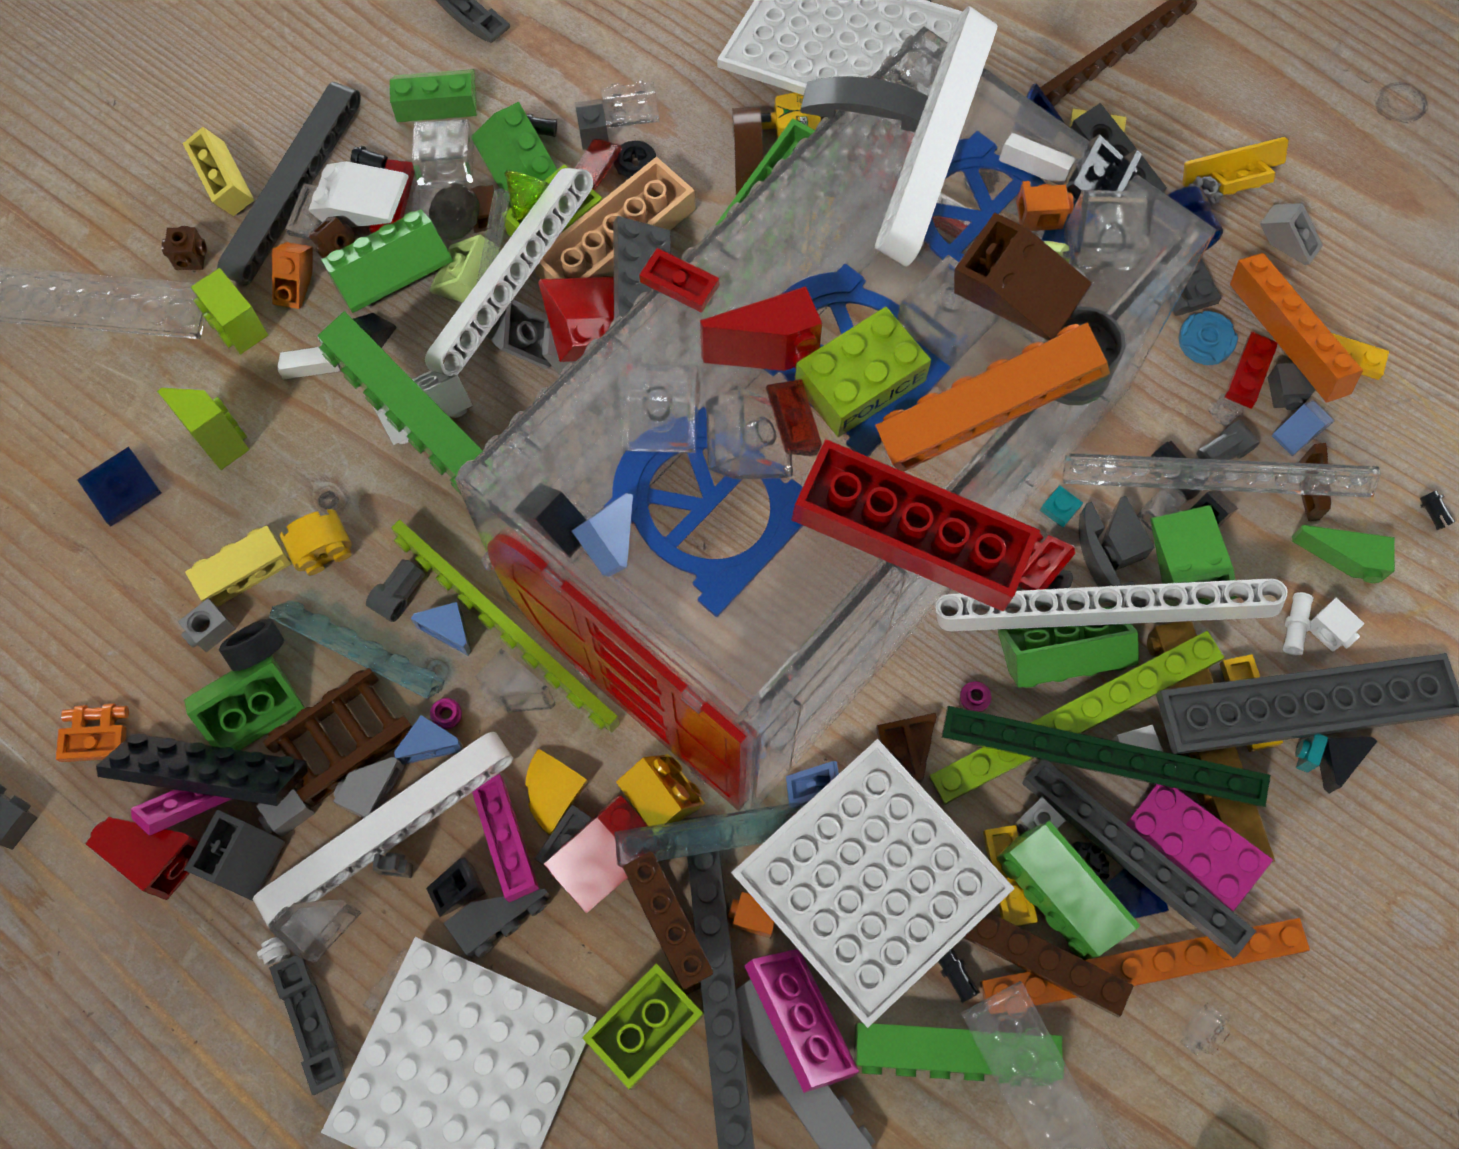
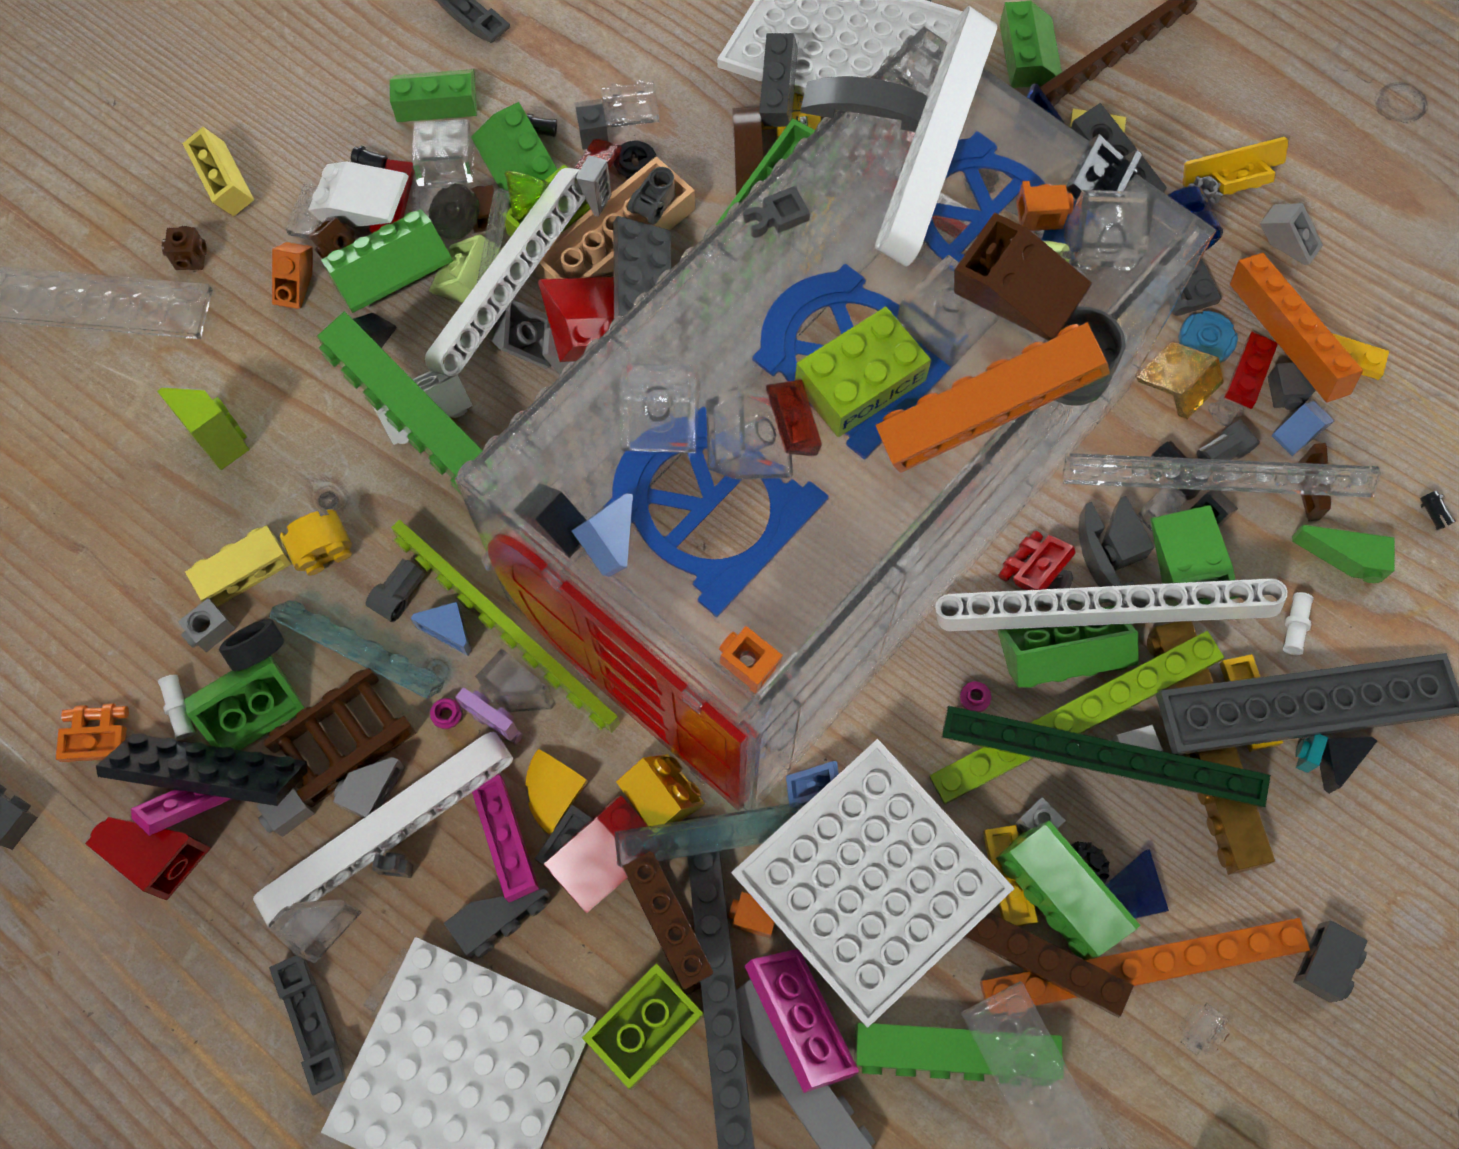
(119, 486): clear blue plate -> none
(176, 707): none -> white pin
(228, 312): lime brick -> none
(234, 855): dark grey slope -> none
(273, 951): white plate -> none
(298, 166): dark grey beam -> none
(304, 363): white slope -> none
(426, 742): medium blue slope -> none
(455, 887): black slope -> none
(499, 720): none -> lavender plate
(595, 183): none -> light grey slope
(650, 198): none -> dark grey piece
(679, 280): red plate -> none
(749, 643): none -> orange brick
(764, 333): red slope -> none
(778, 79): none -> dark grey brick
(779, 210): none -> dark grey plate
(909, 742): reddish brown wing -> none
(915, 525): red brick -> none
(955, 971): black pin -> none
(1029, 44): none -> bright green slope
(1037, 159): white slope -> none
(1061, 506): teal plate -> none
(1140, 858): dark grey plate -> none
(1185, 374): none -> clear yellow bracket
(1200, 844): dark pink plate -> none
(1331, 962): none -> dark grey brick
(1336, 625): white brick -> none

